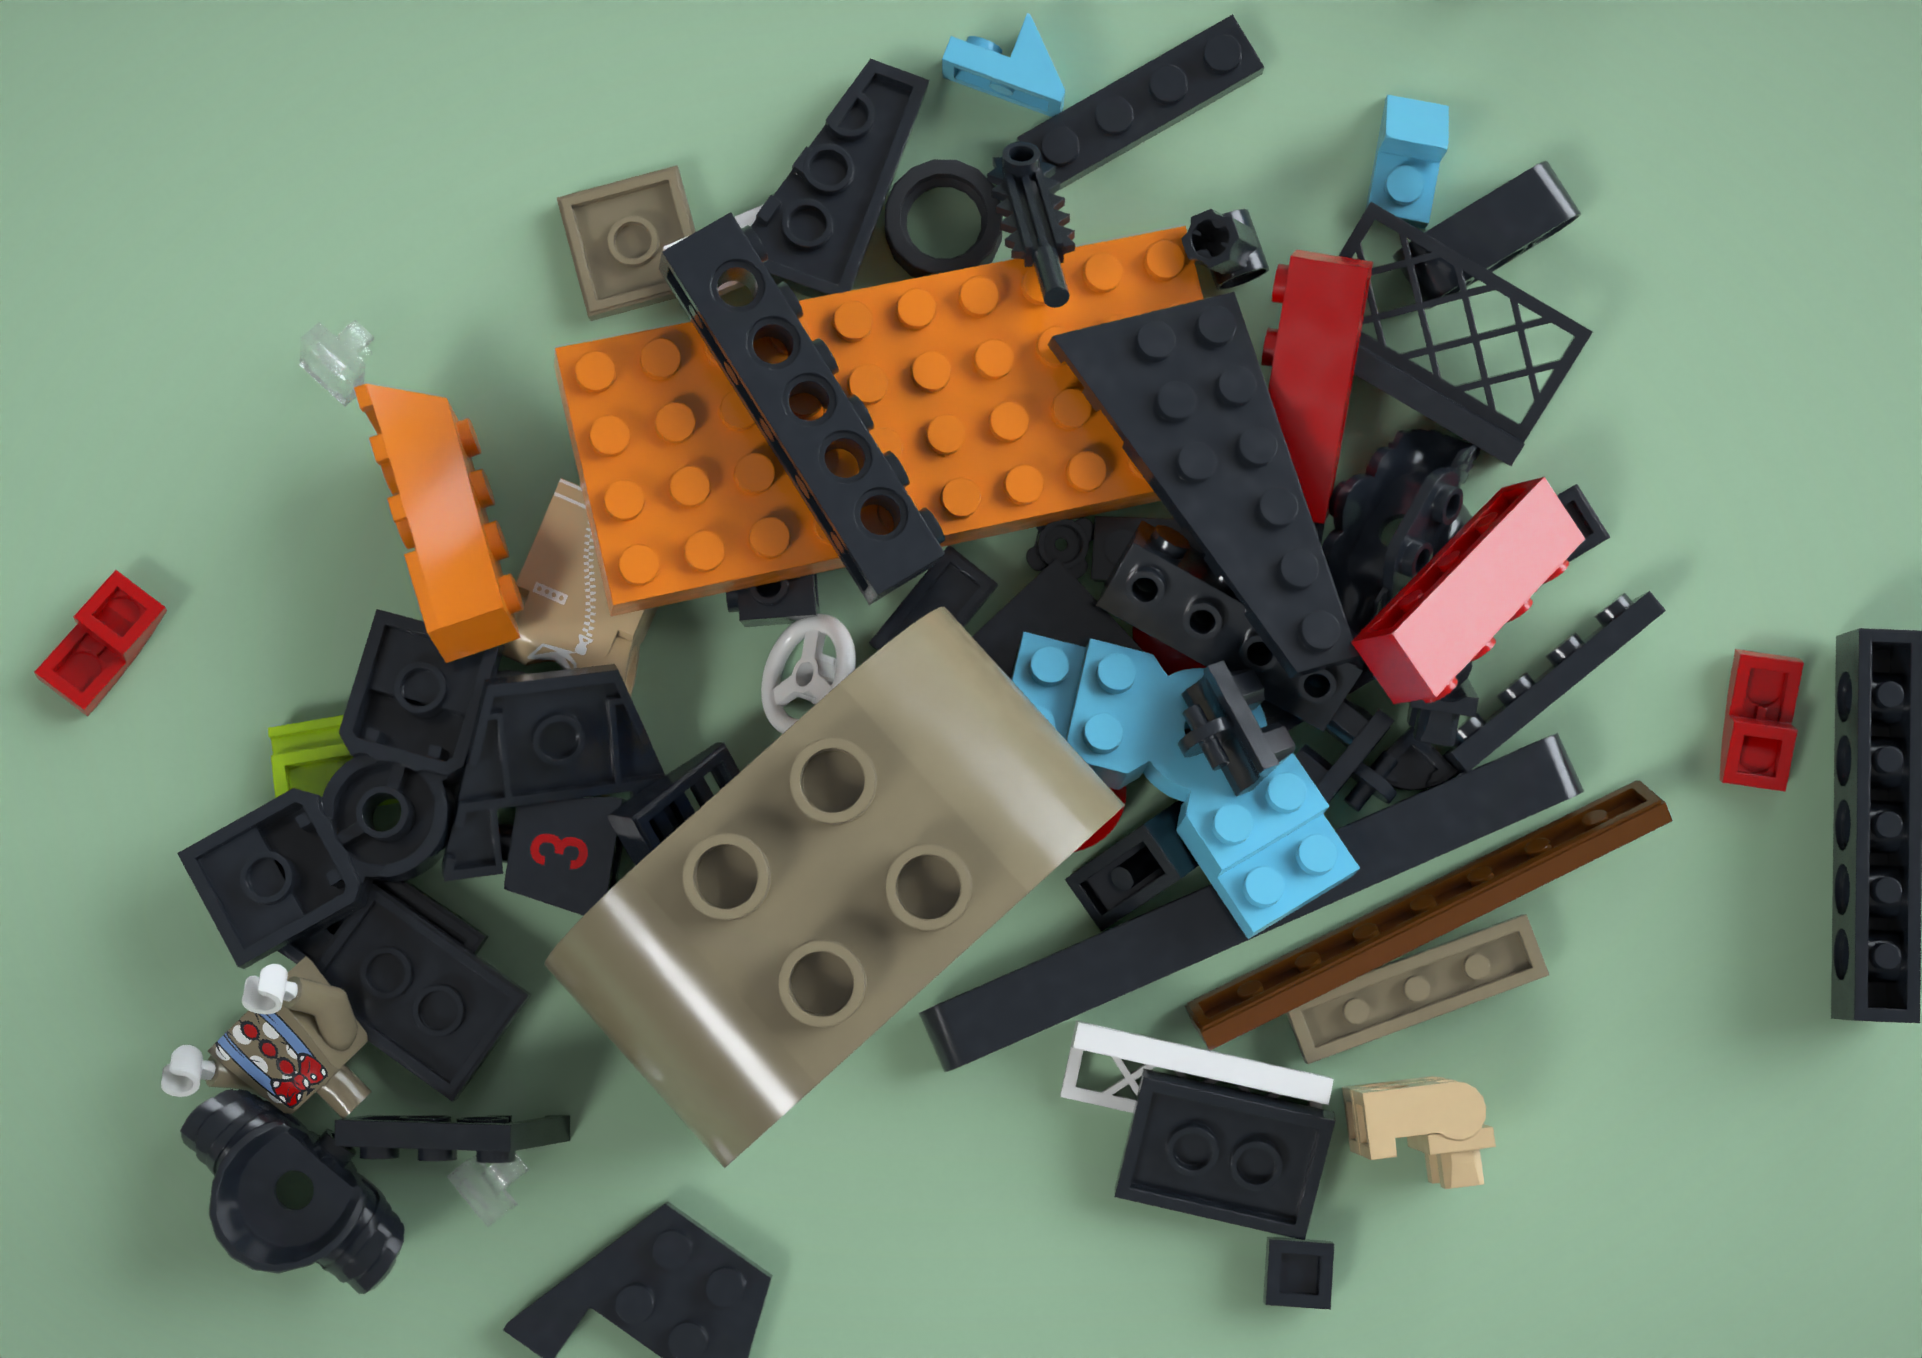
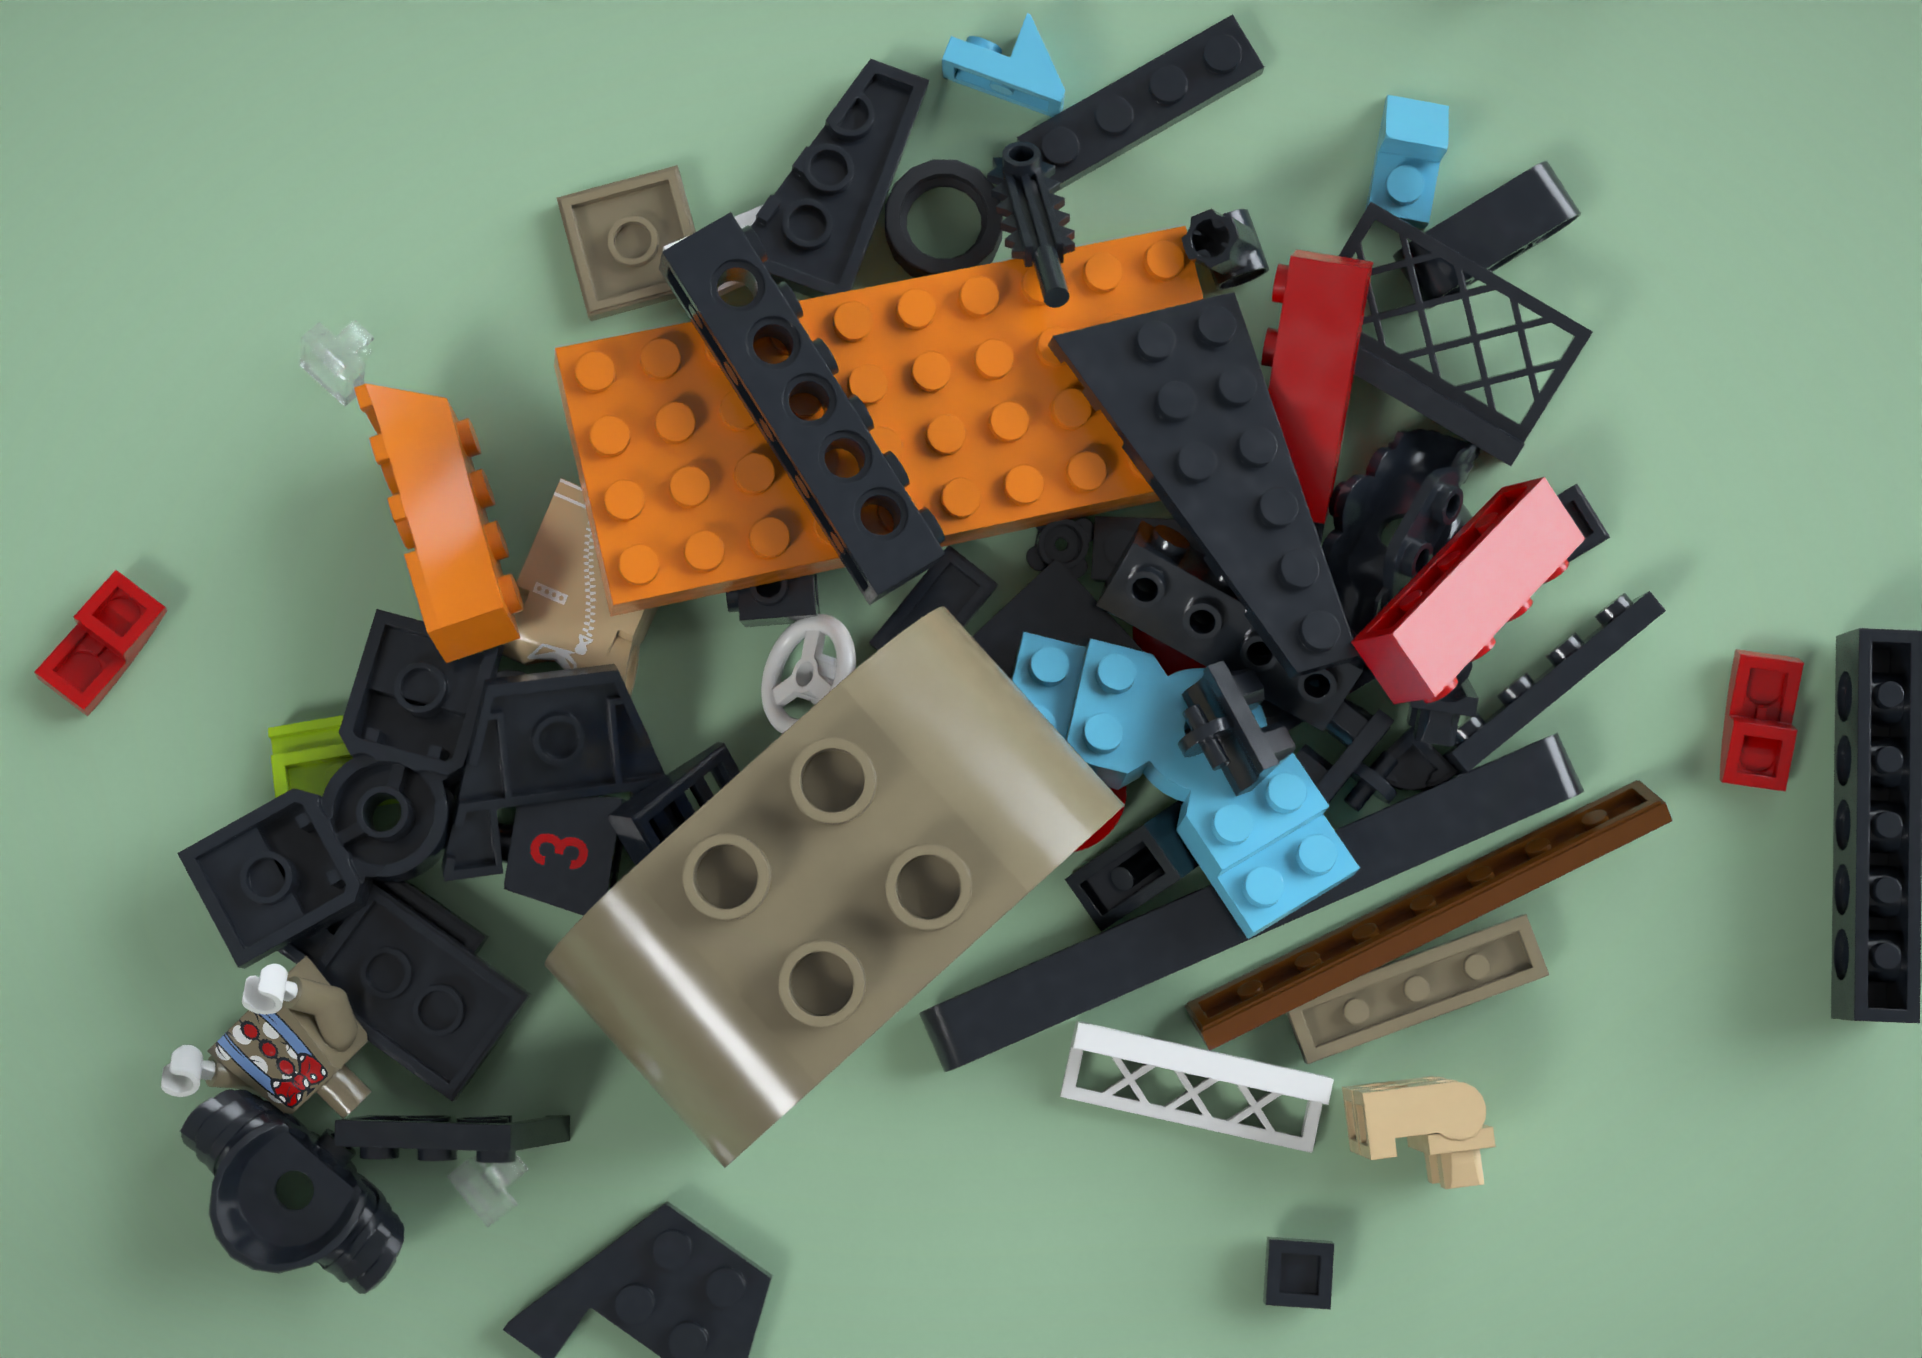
(1224, 1154): black plate -> none

